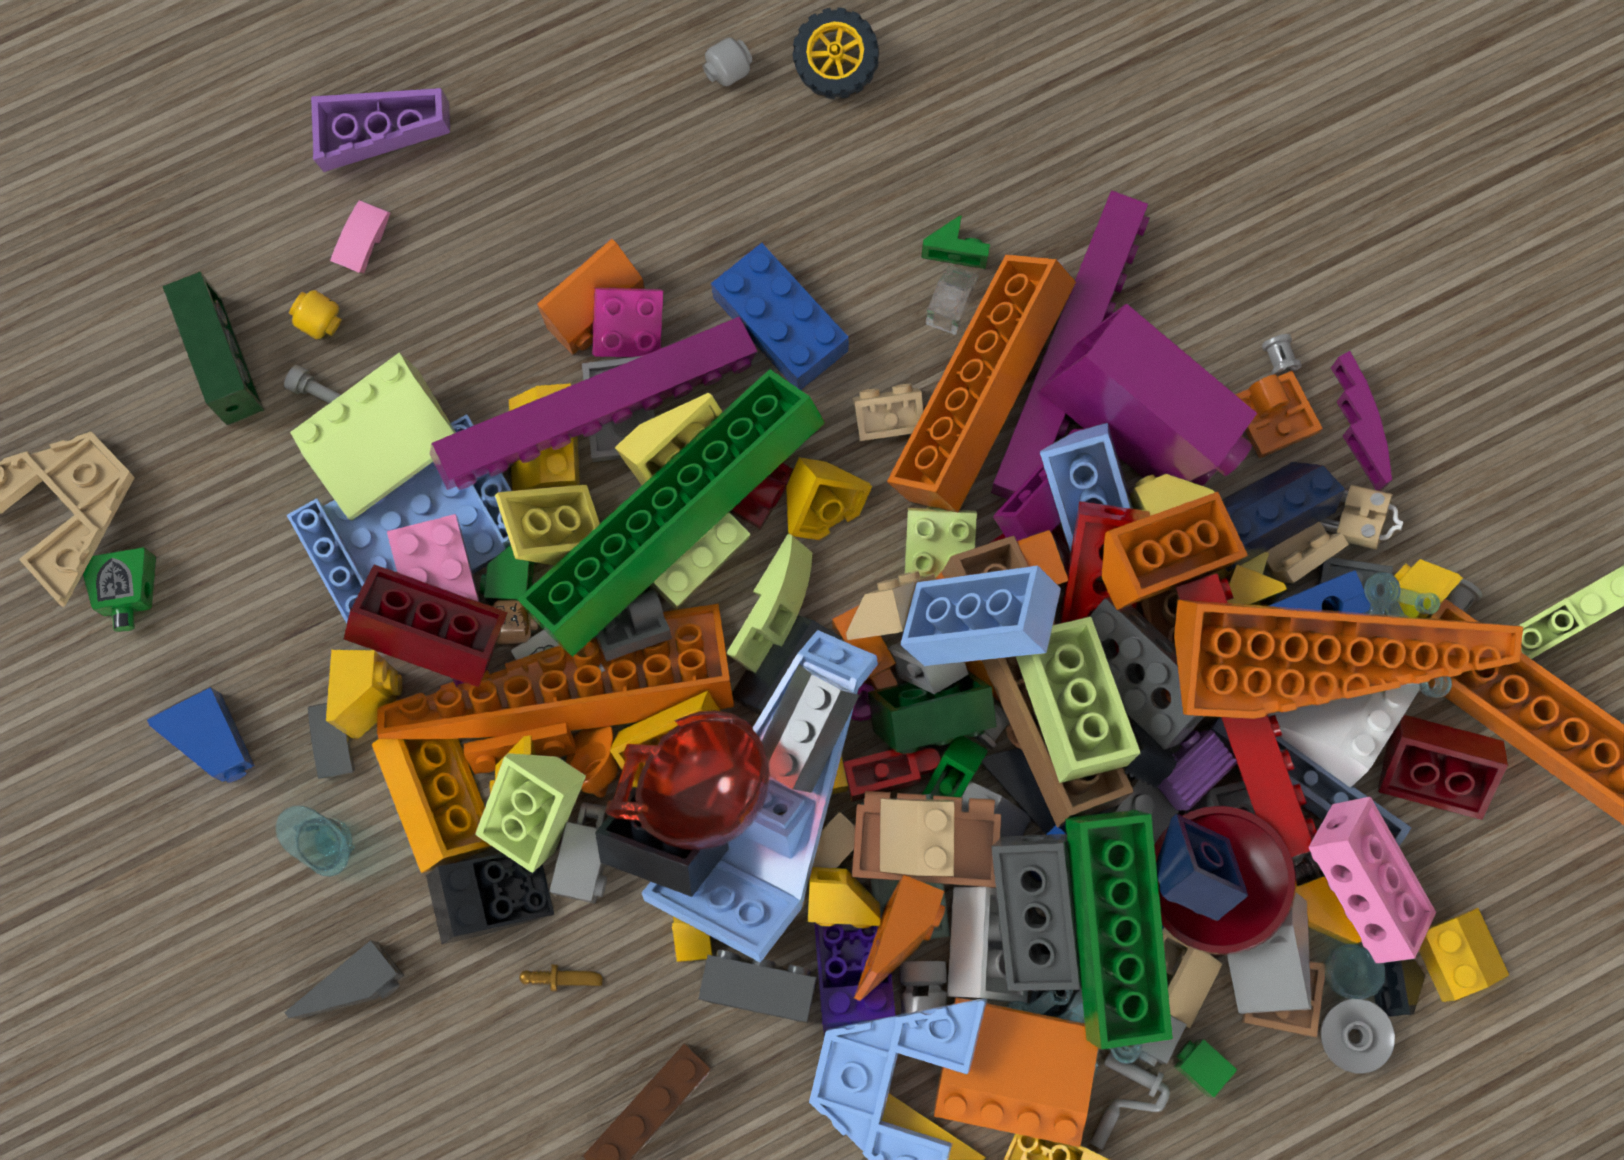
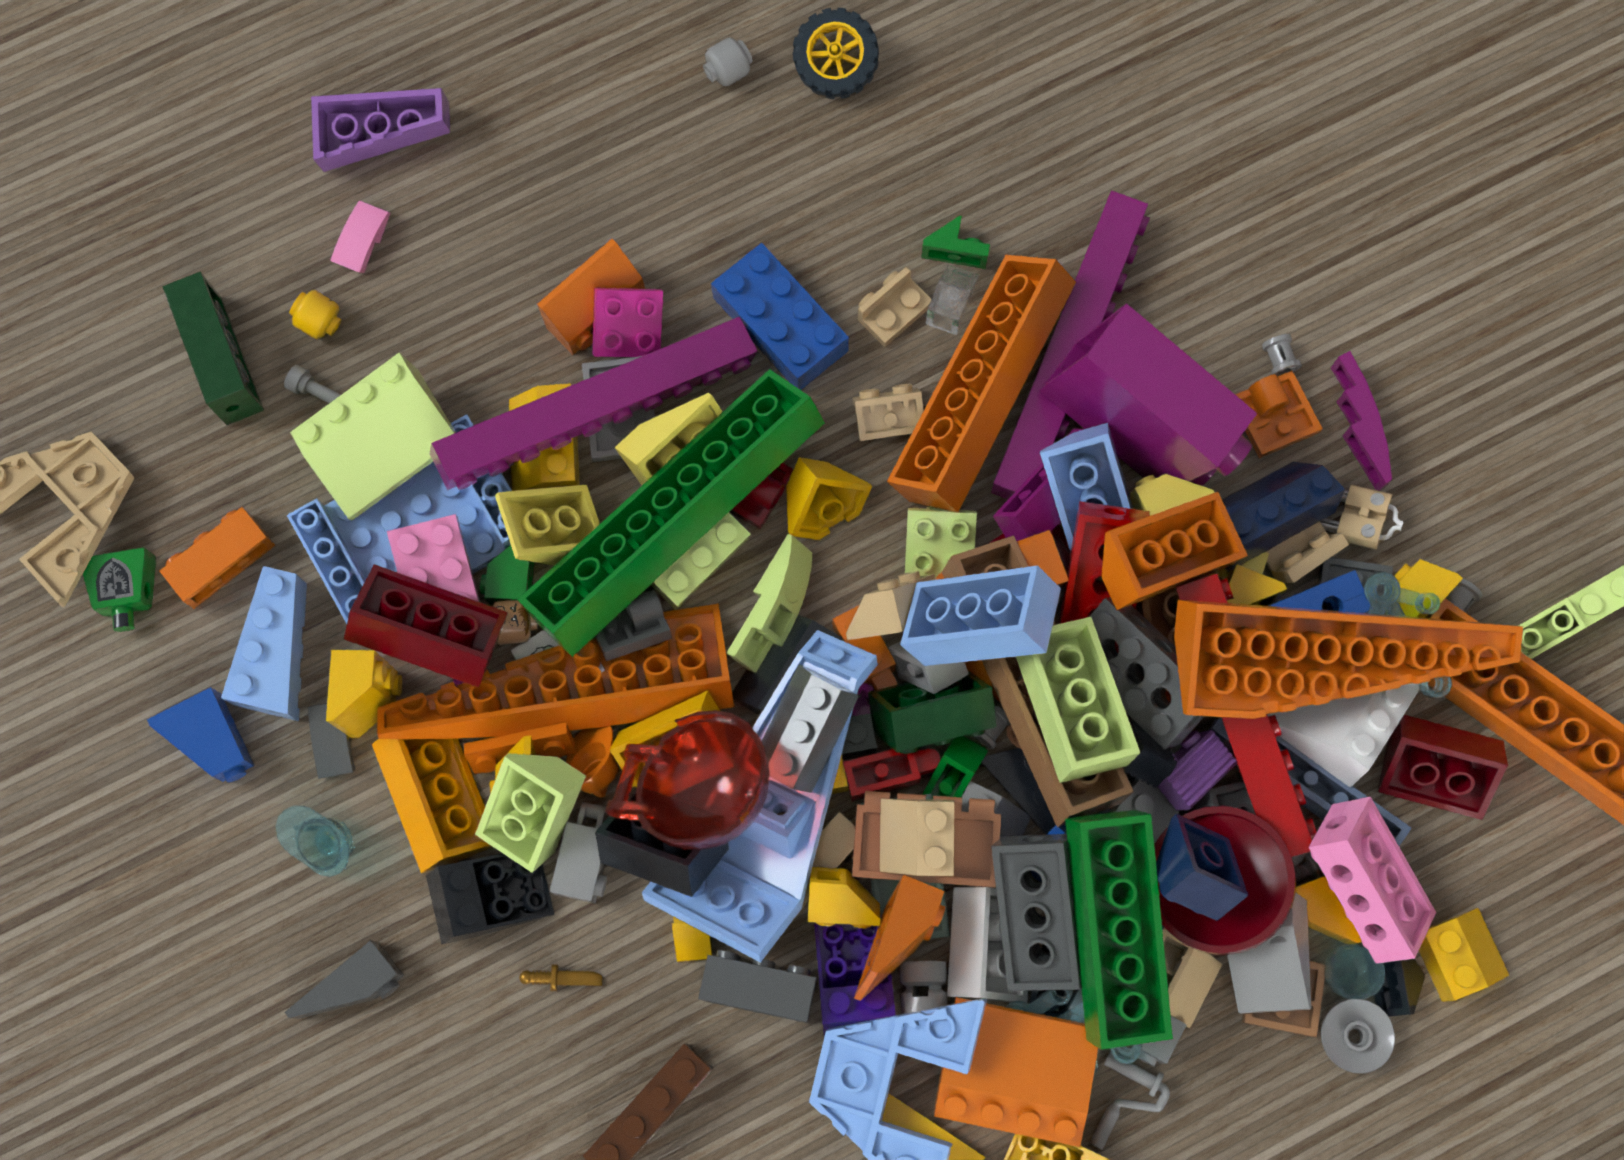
(216, 557): none -> orange brick
(270, 648): none -> light blue wedge
(860, 738): none -> pearl dark grey brick
(893, 307): none -> tan bracket
(1204, 1067): green brick -> none

